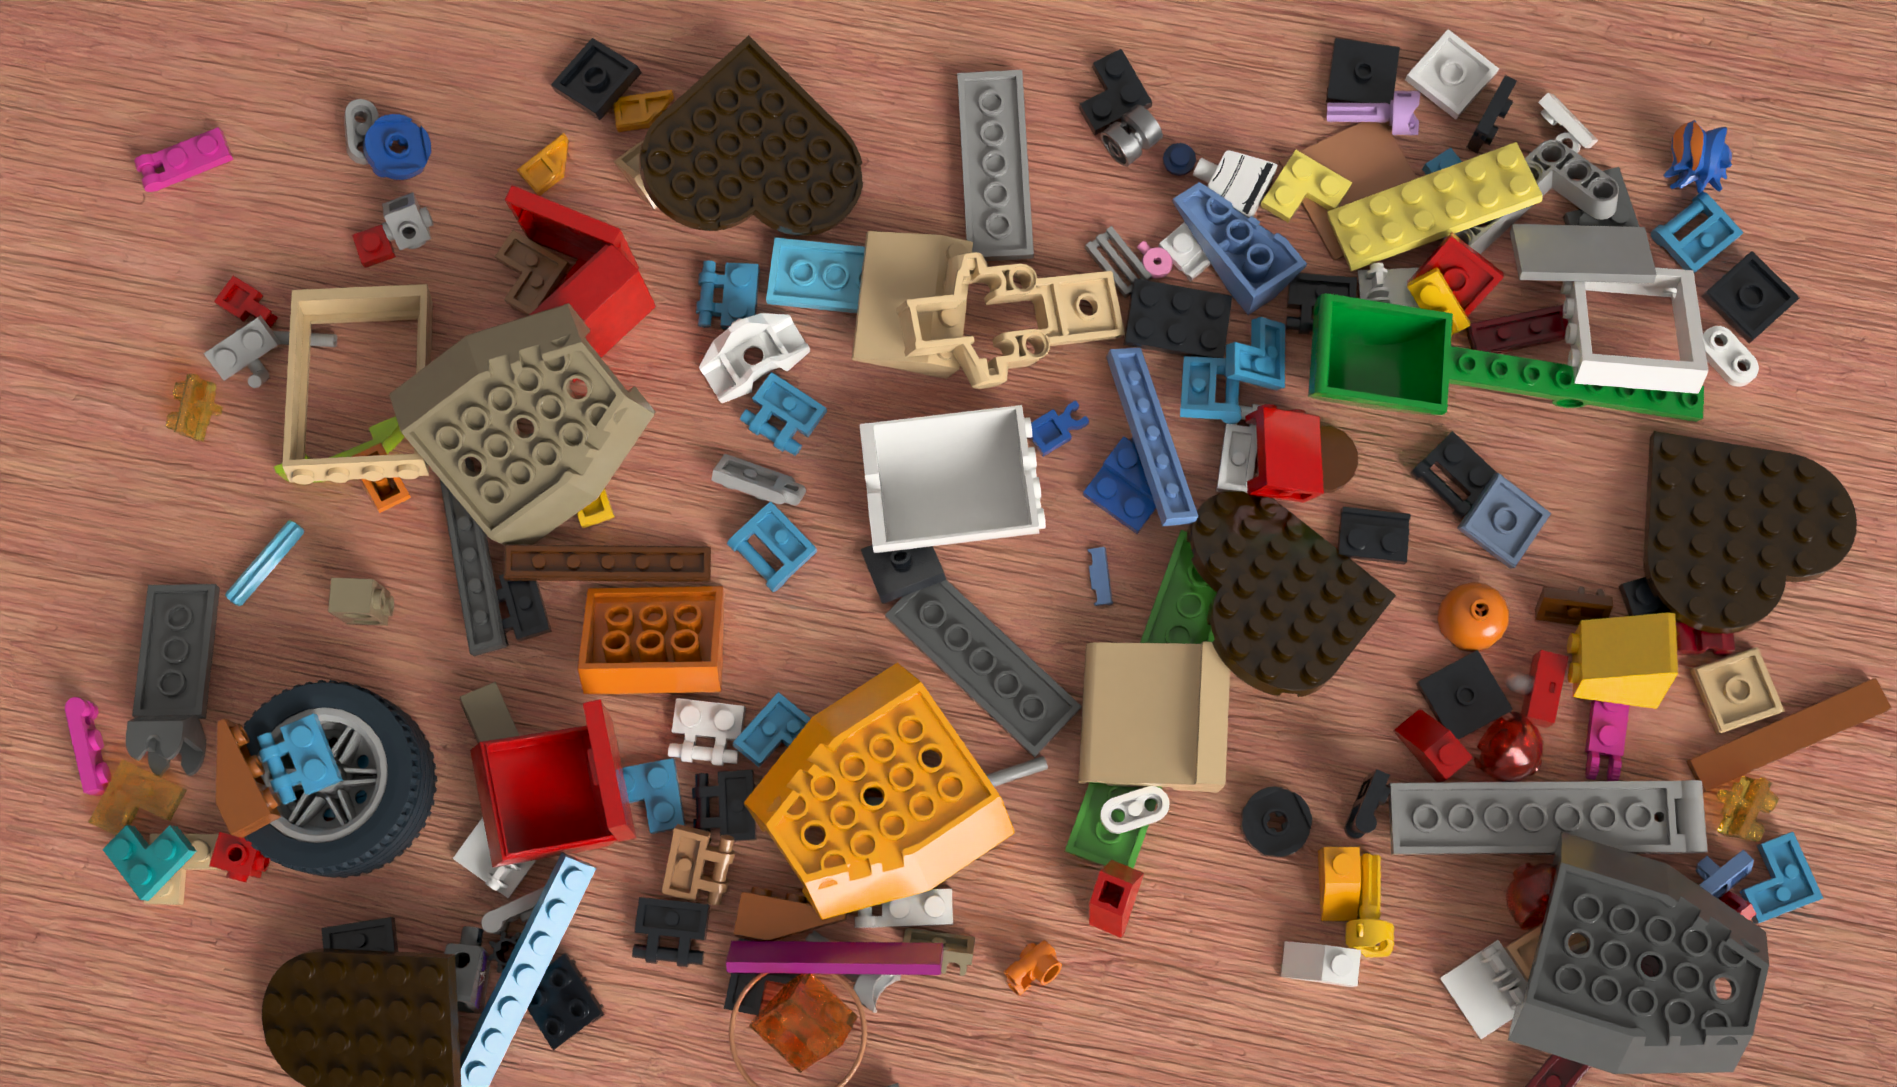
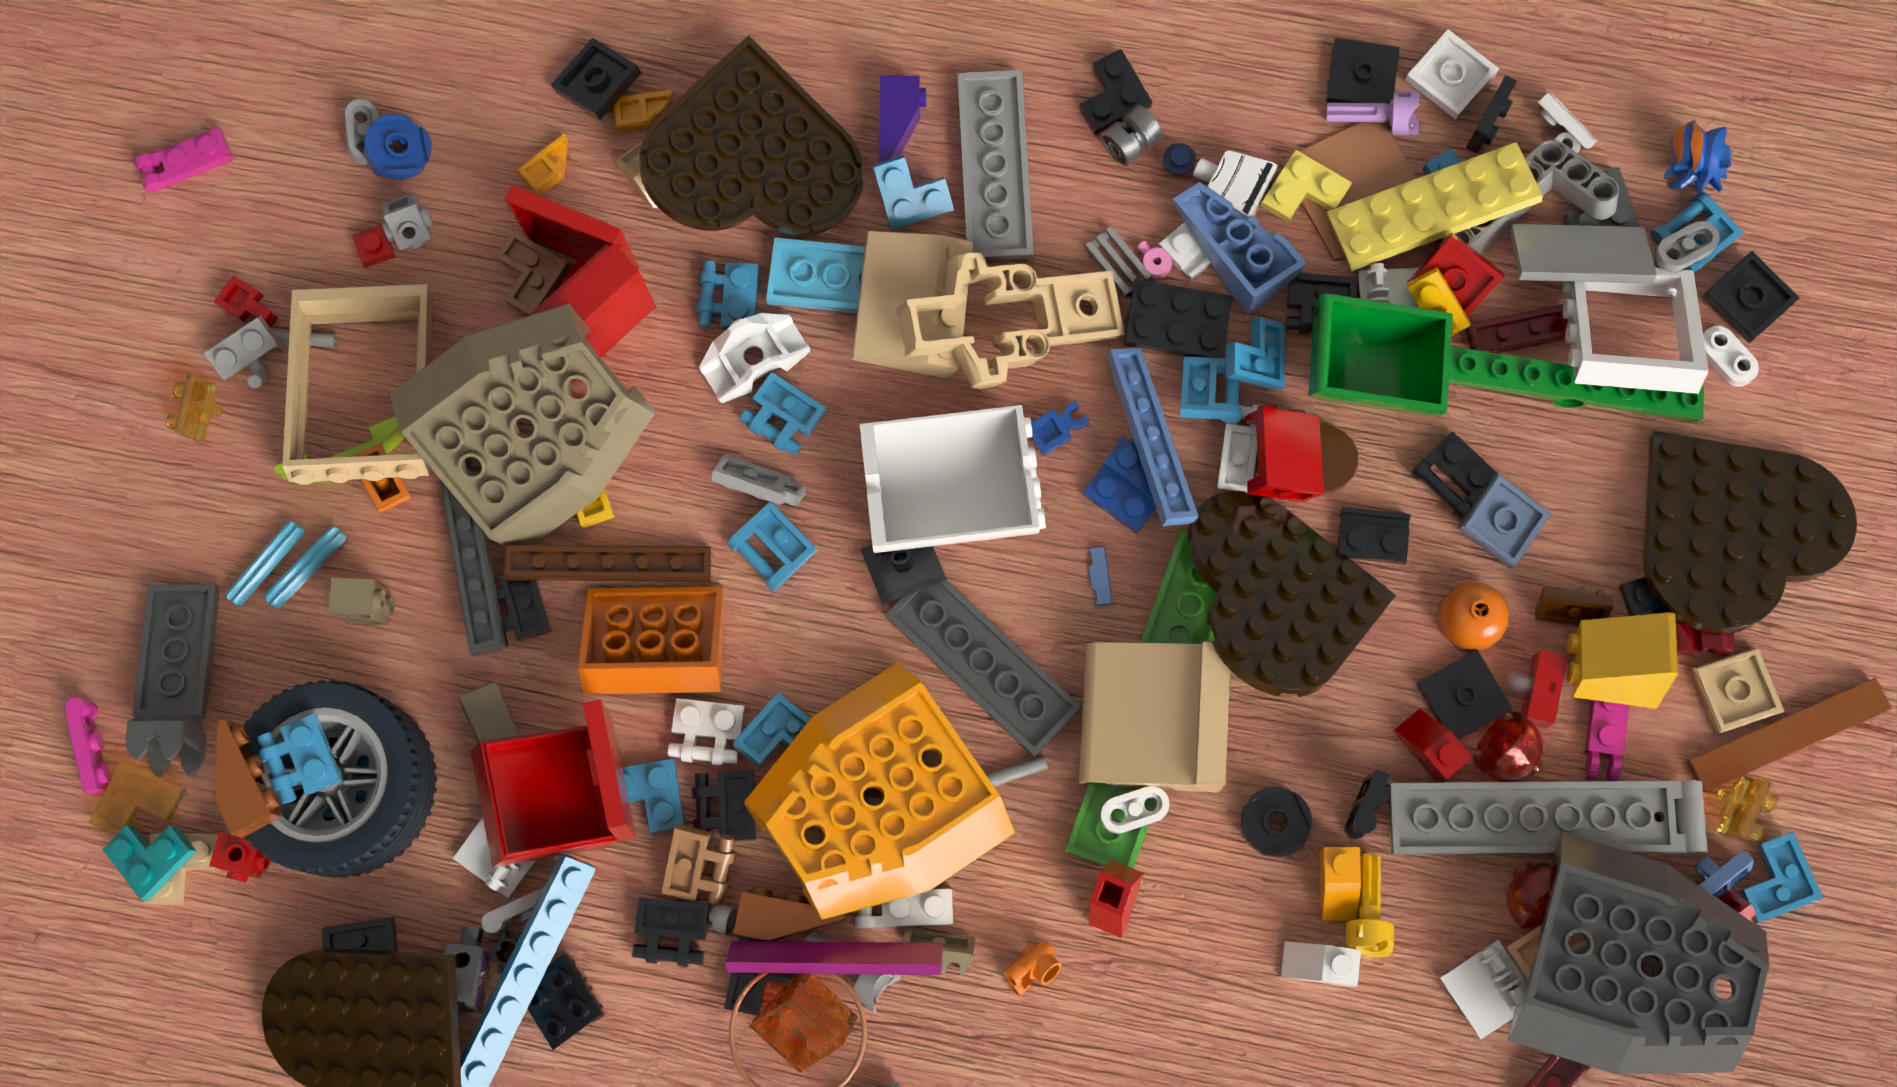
(305, 567): none -> medium azure axle
(722, 919): none -> light grey hinge
(899, 113): none -> dark purple slope
(906, 202): none -> plate
(1684, 248): none -> light grey plate

